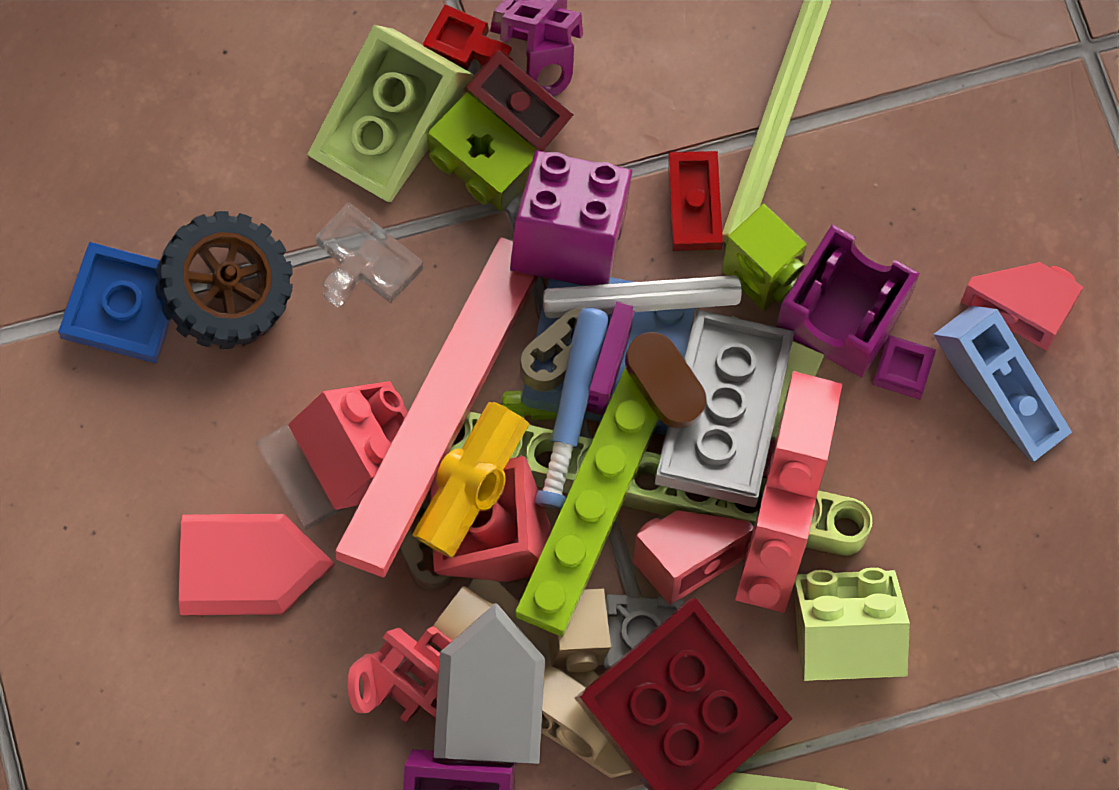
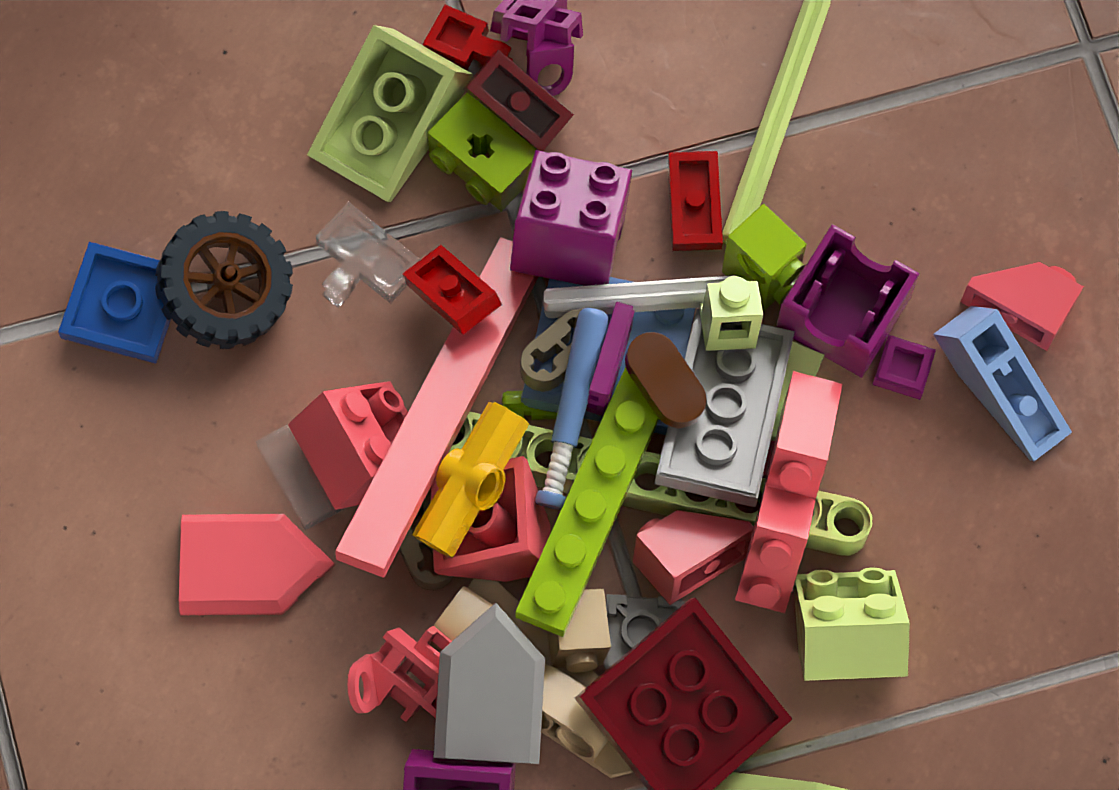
(452, 289): none -> red plate
(731, 302): none -> yellowish green brick

